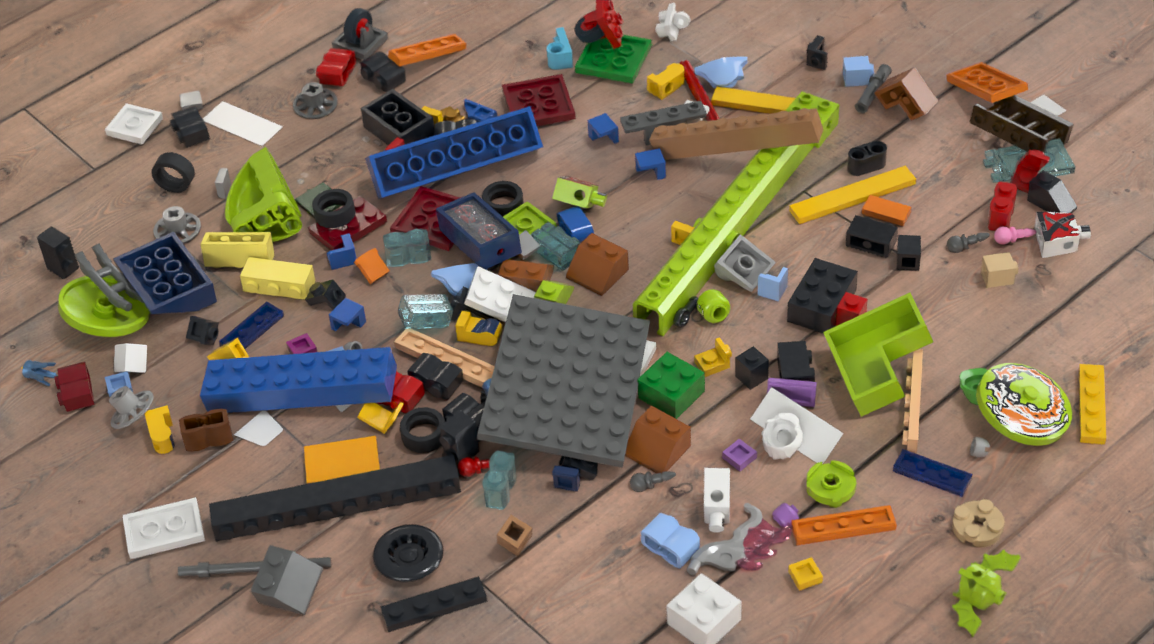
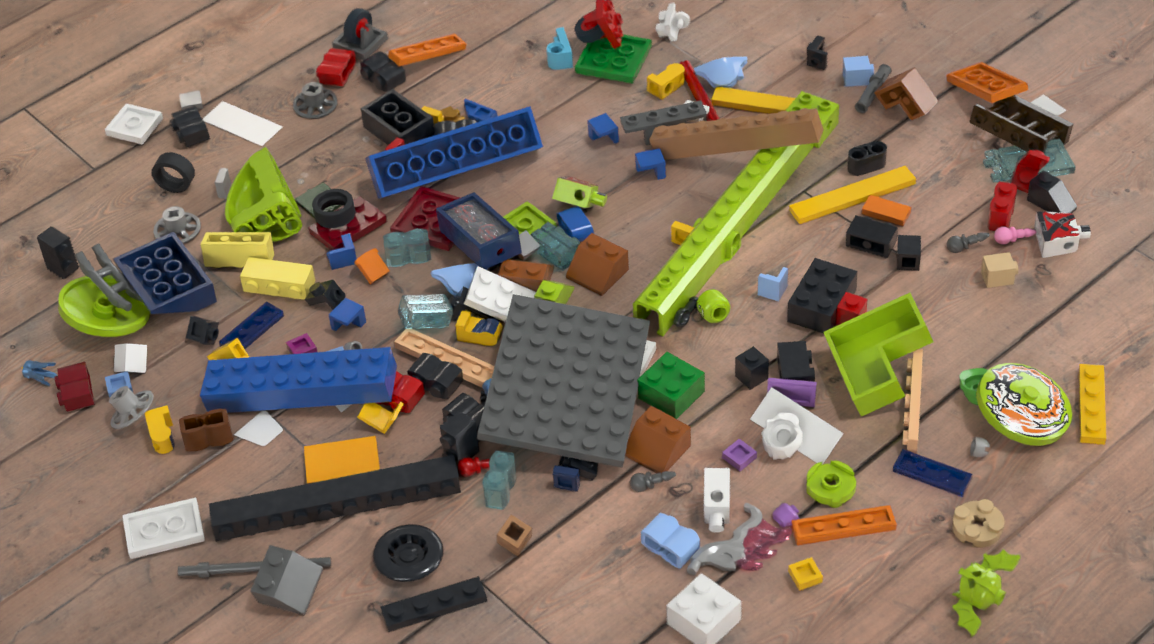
(419, 416): black tyre -> none
(503, 189): black tyre -> none
(545, 95): dark red plate -> none
(715, 359): yellow bracket -> none
(743, 264): light grey slope -> none

